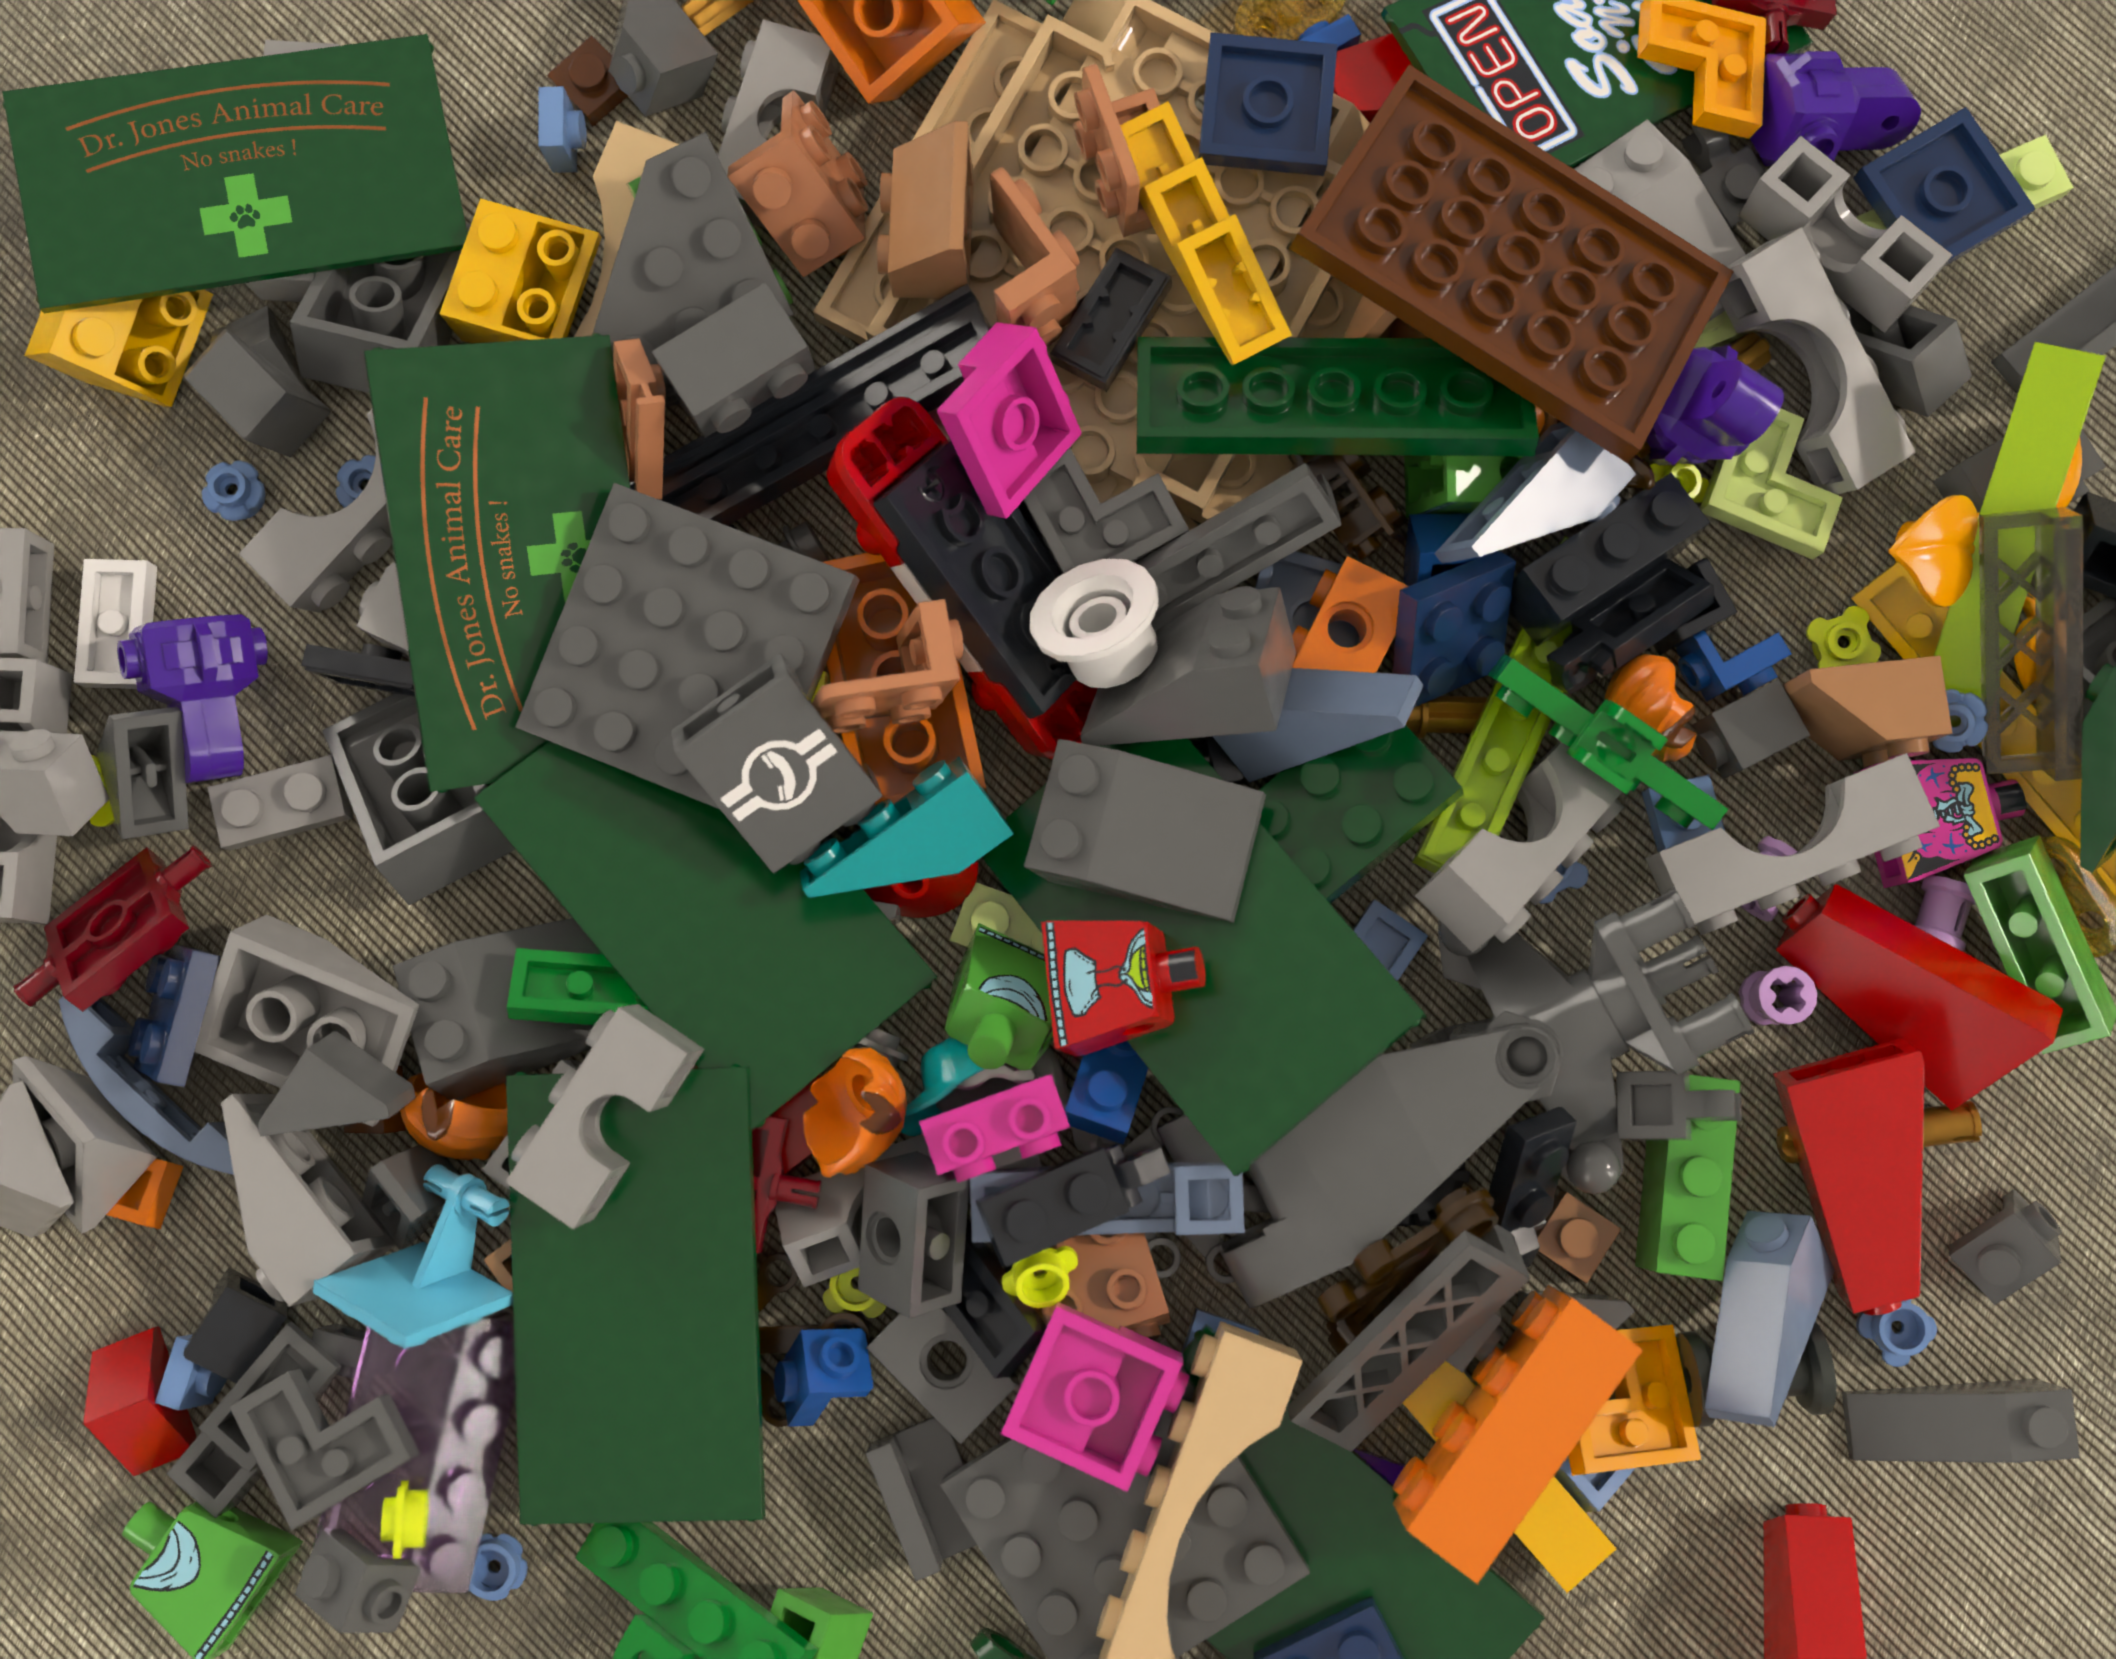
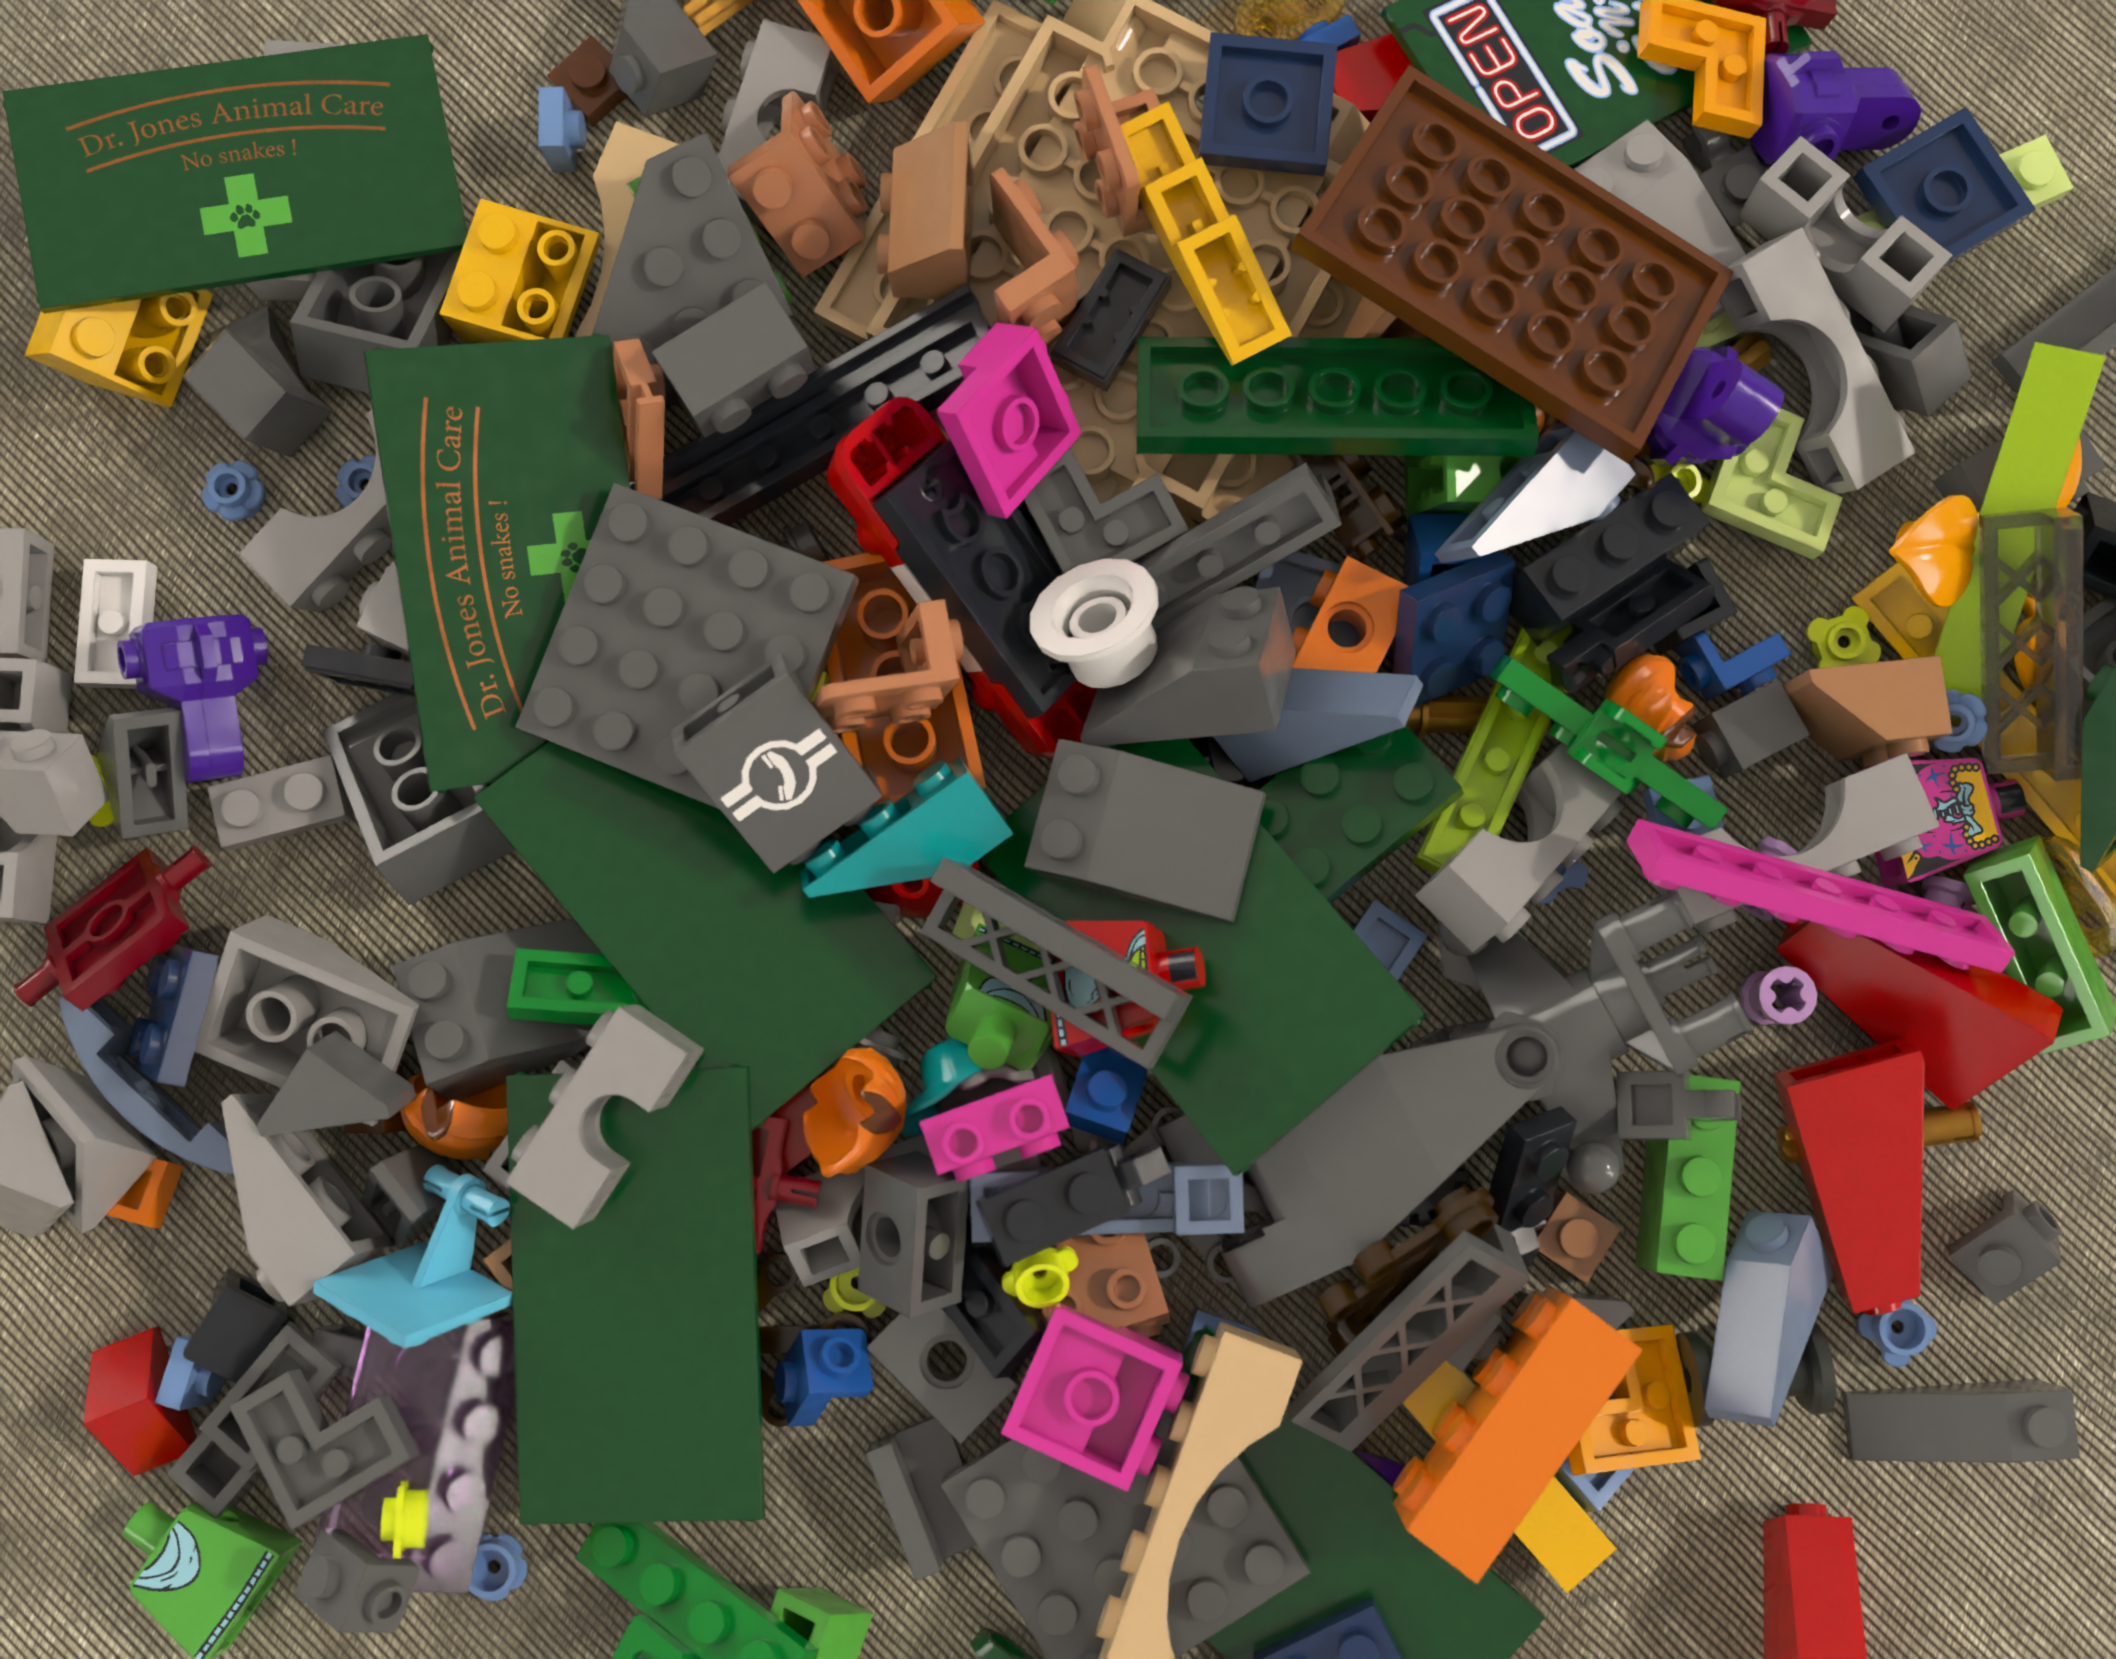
(1065, 942): none -> dark grey fence
(1804, 892): none -> dark pink plate

